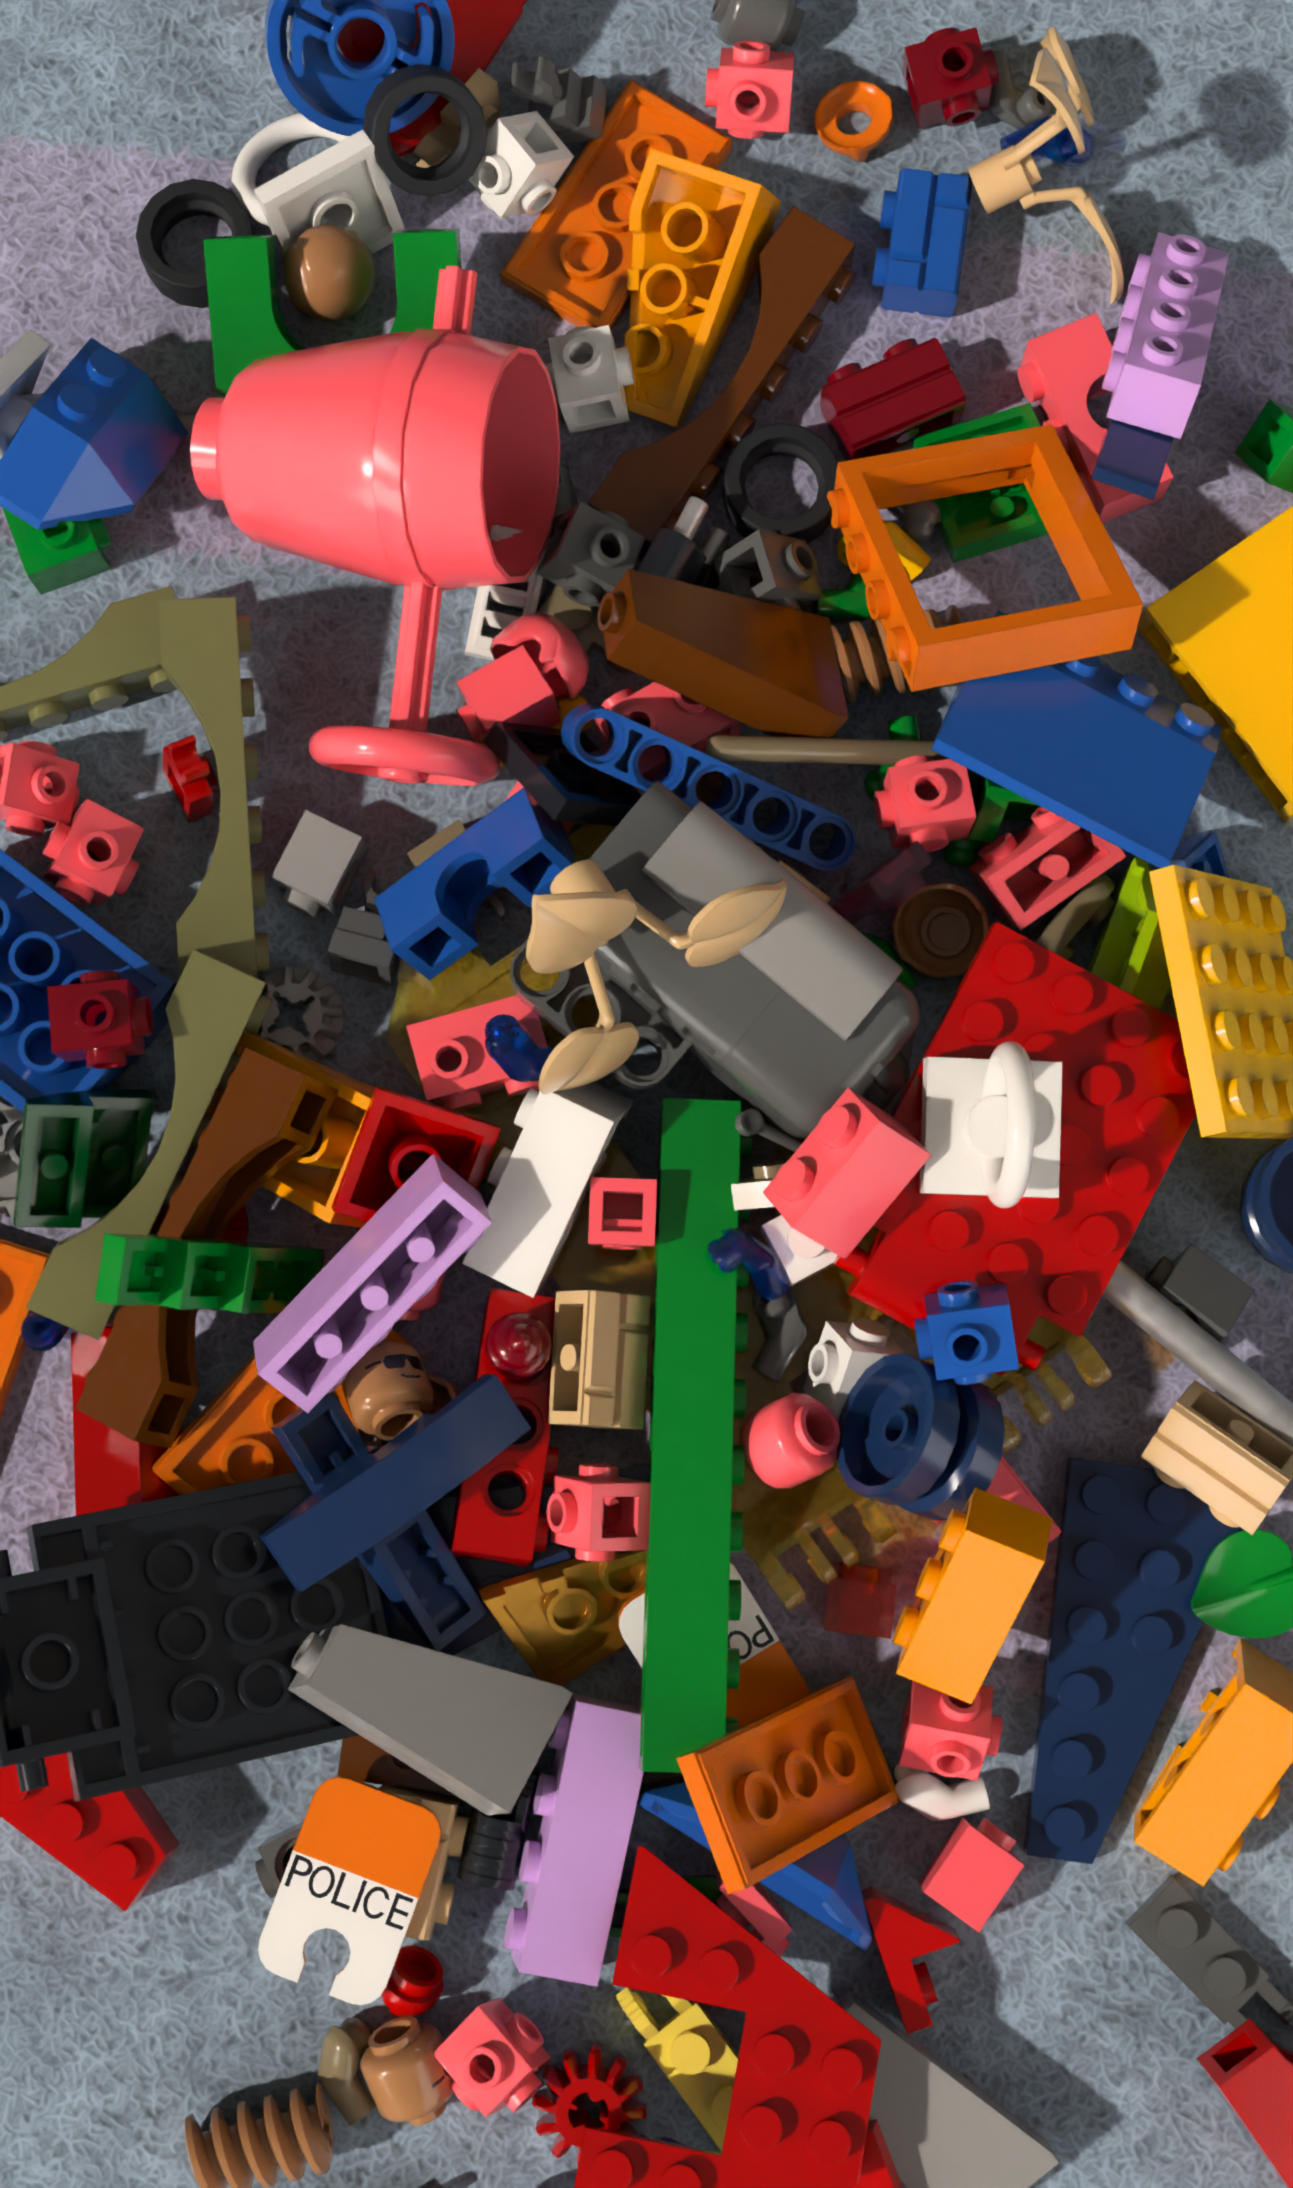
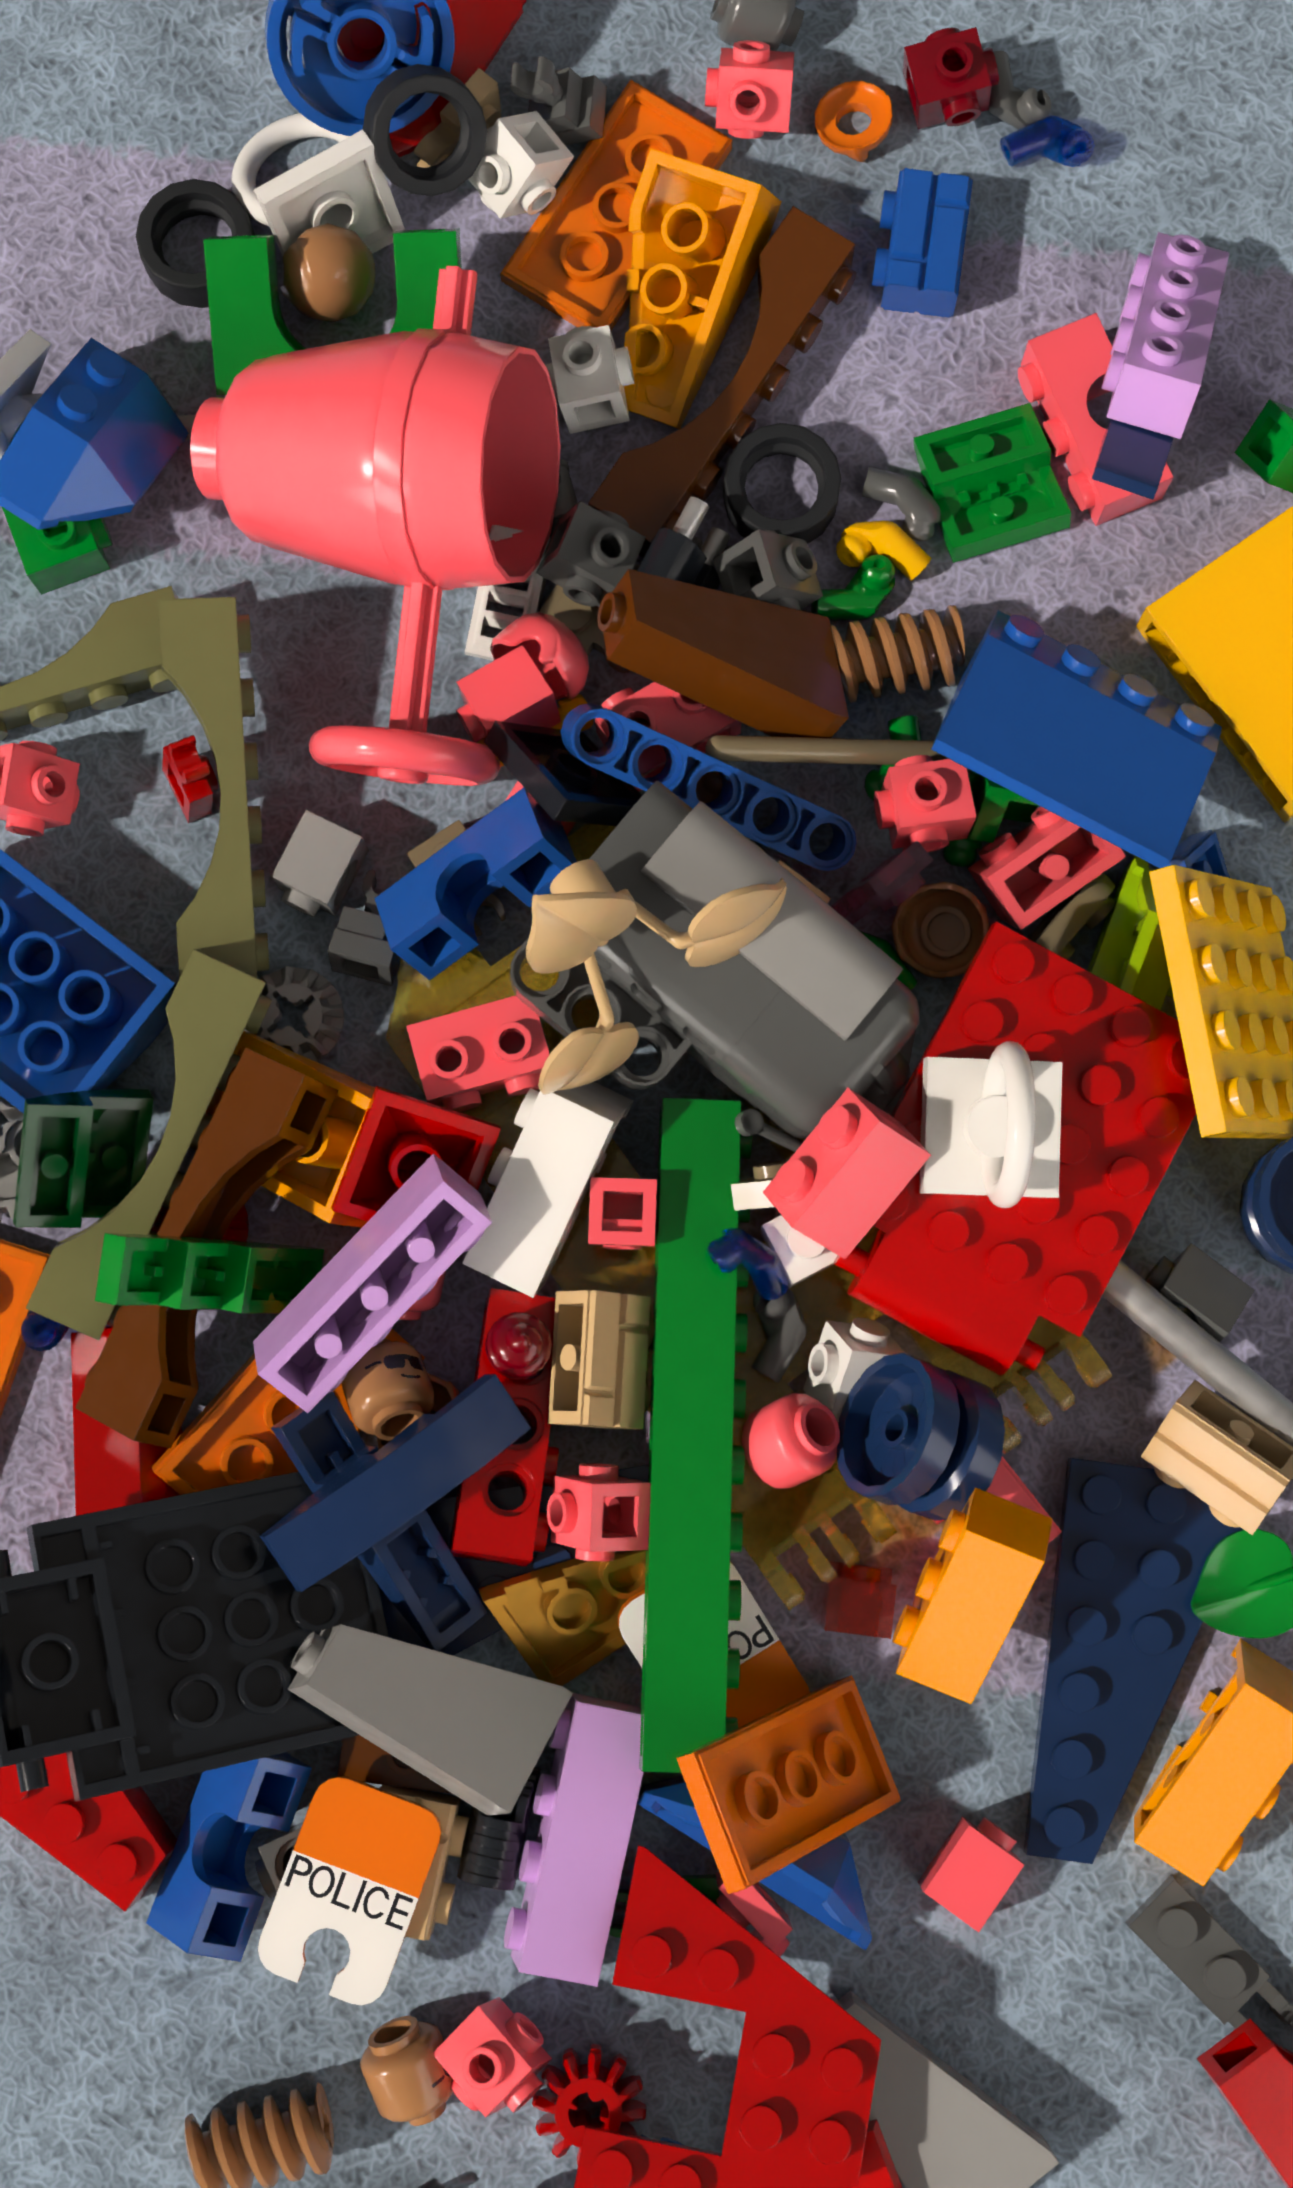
(78, 1014): dark red brick -> none
(92, 855): coral brick -> none
(204, 1891): none -> blue arch
(339, 2068): dark tan arm -> none
(414, 1982): red plate -> none
(514, 1049): clear blue arm -> none
(691, 2056): light yellow hinge -> none
(892, 400): dark red brick -> none
(901, 1936): red slope -> none
(936, 1799): white arm -> none
(947, 1733): coral brick -> none
(967, 1332): blue brick -> none
(998, 645): orange window -> none
(1014, 171): tan plant -> none

